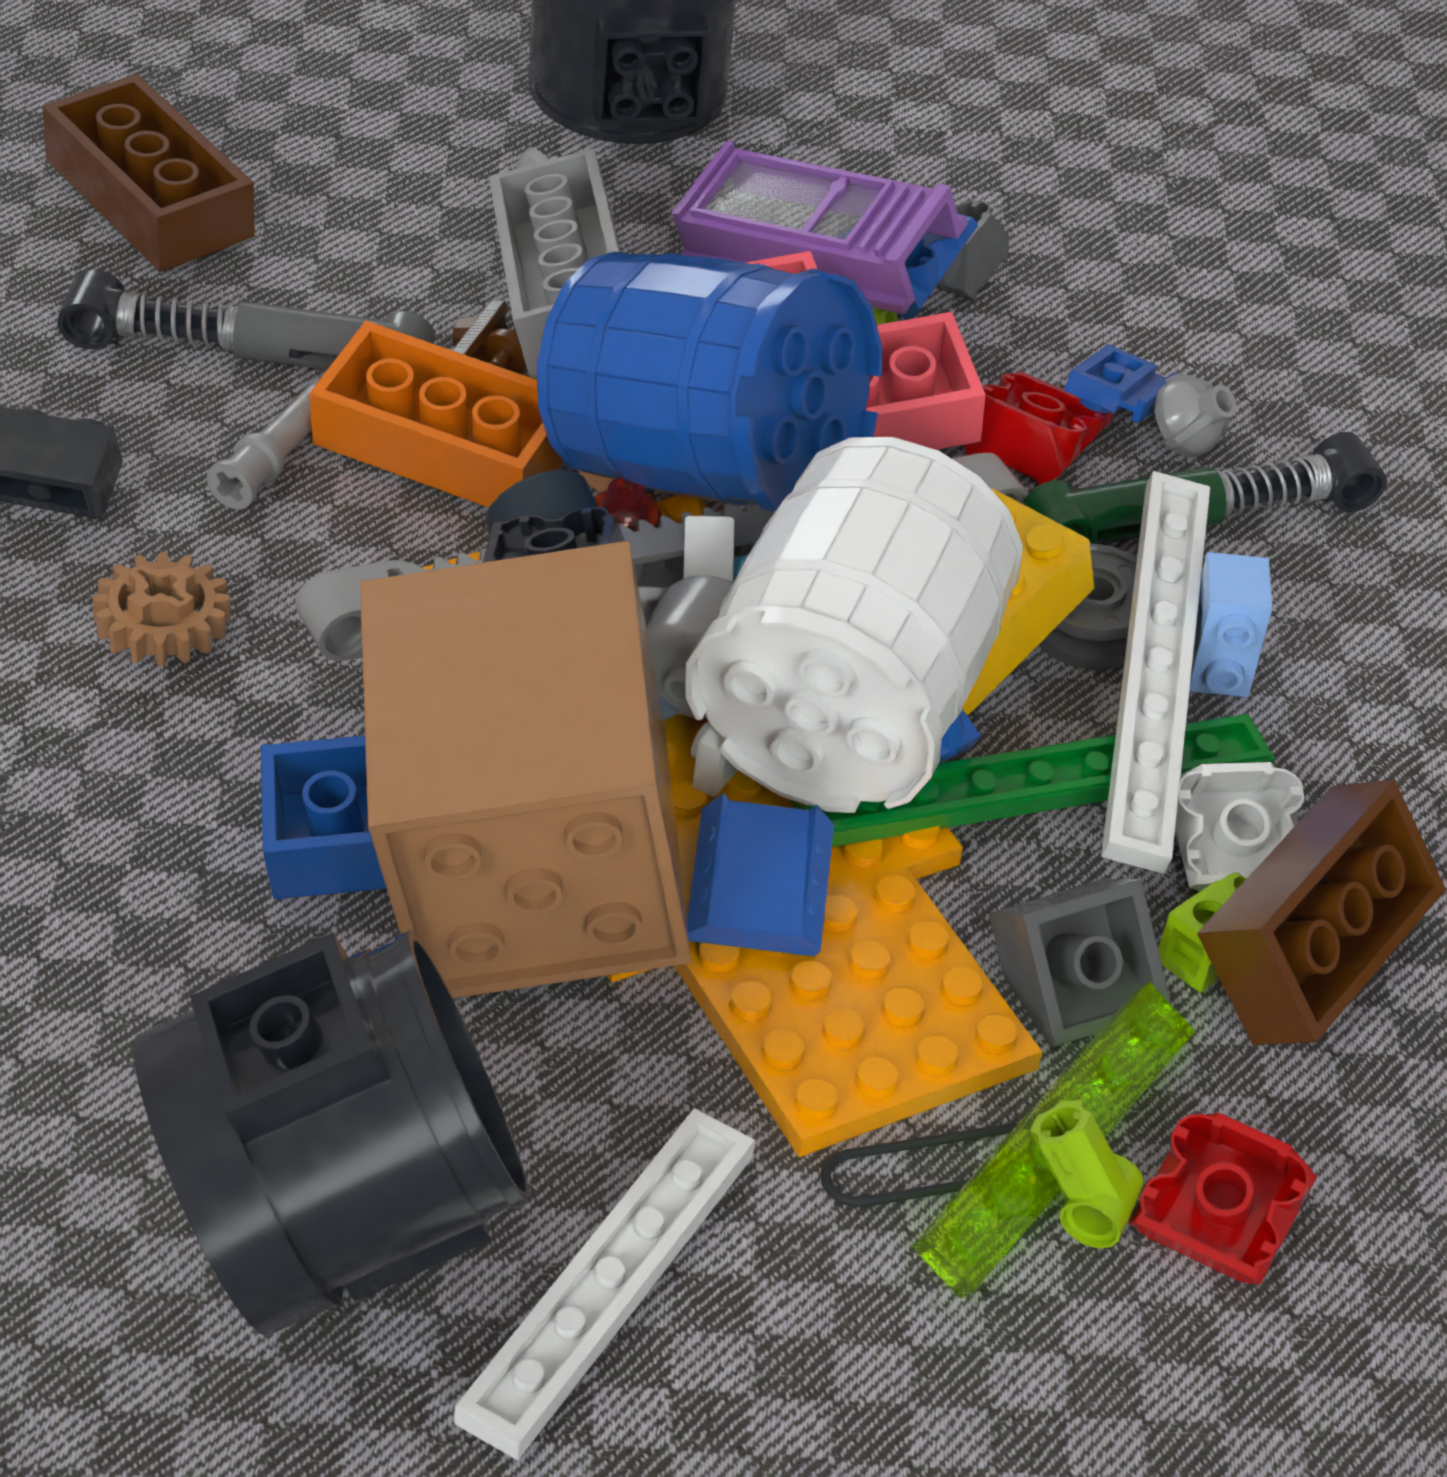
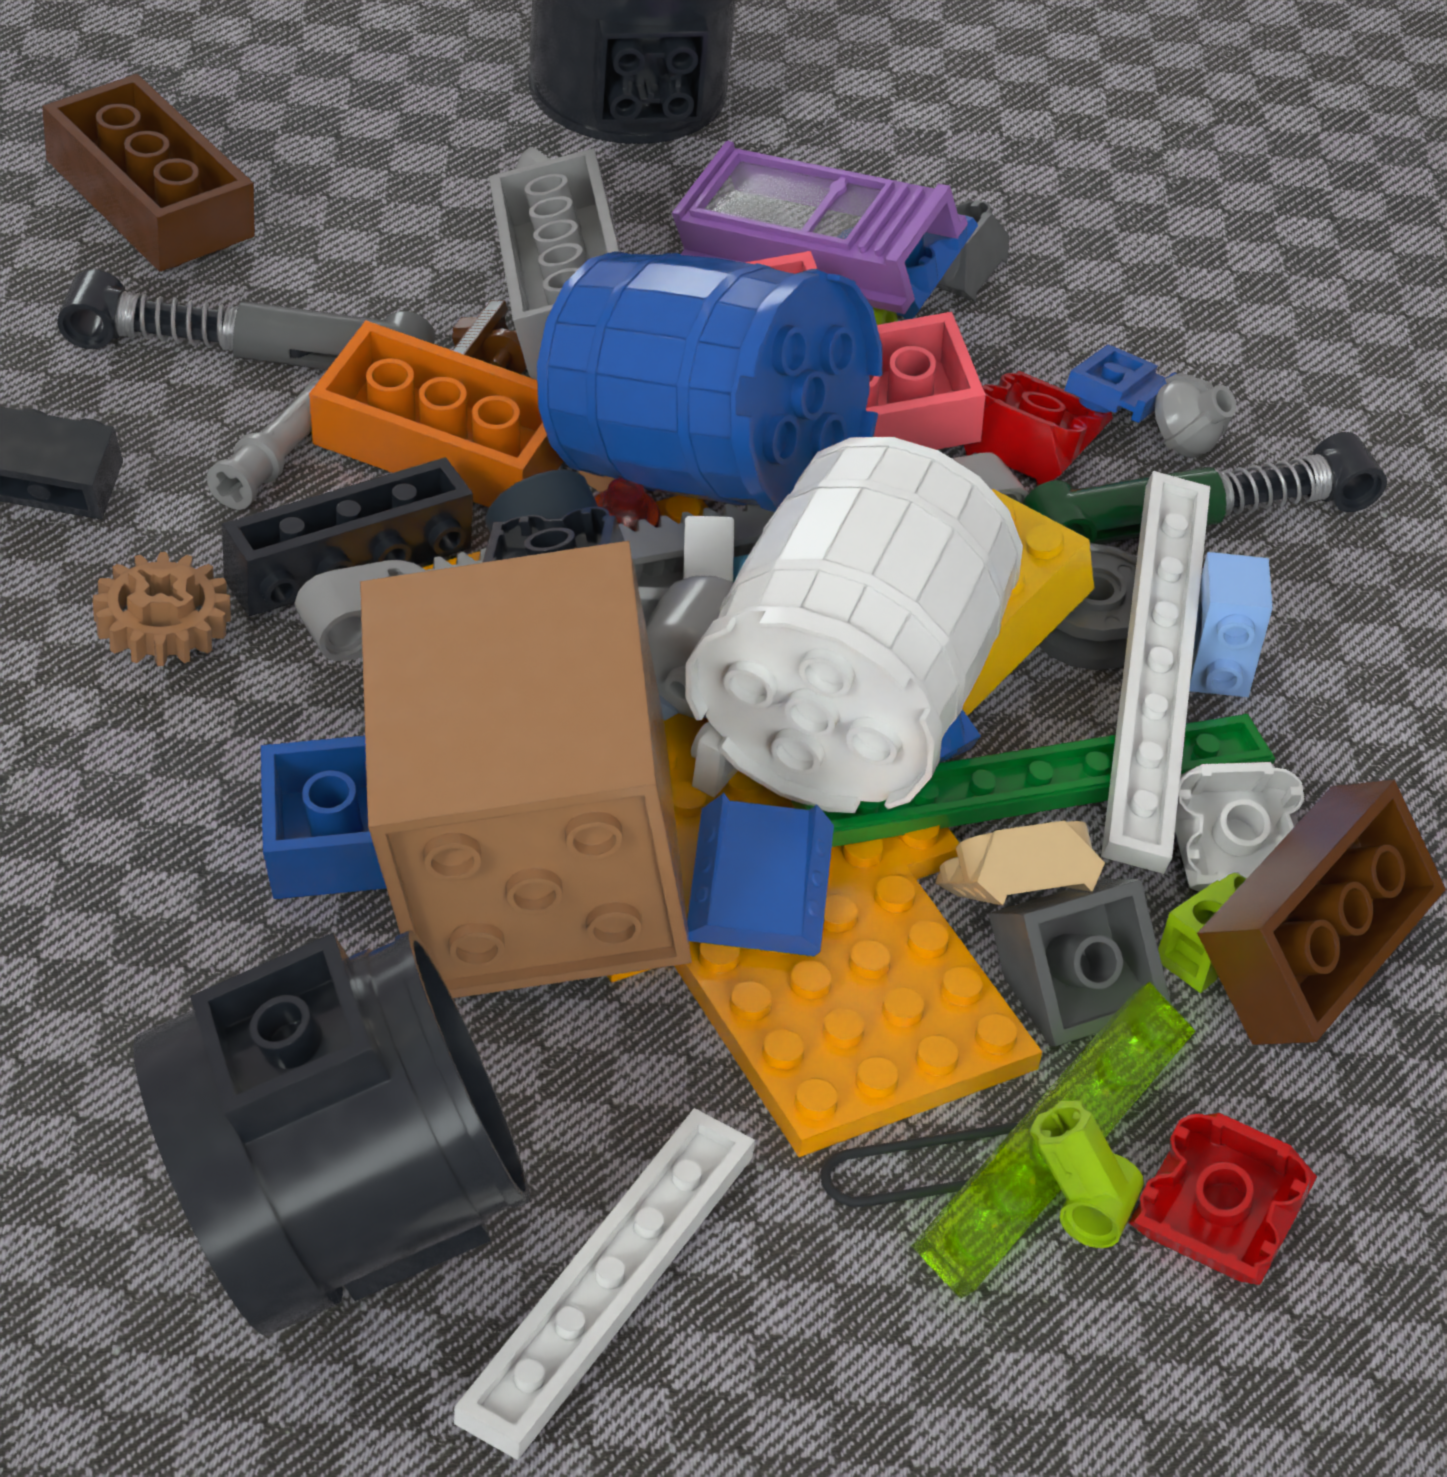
(386, 518): none -> black brick
(1022, 862): none -> tan slope

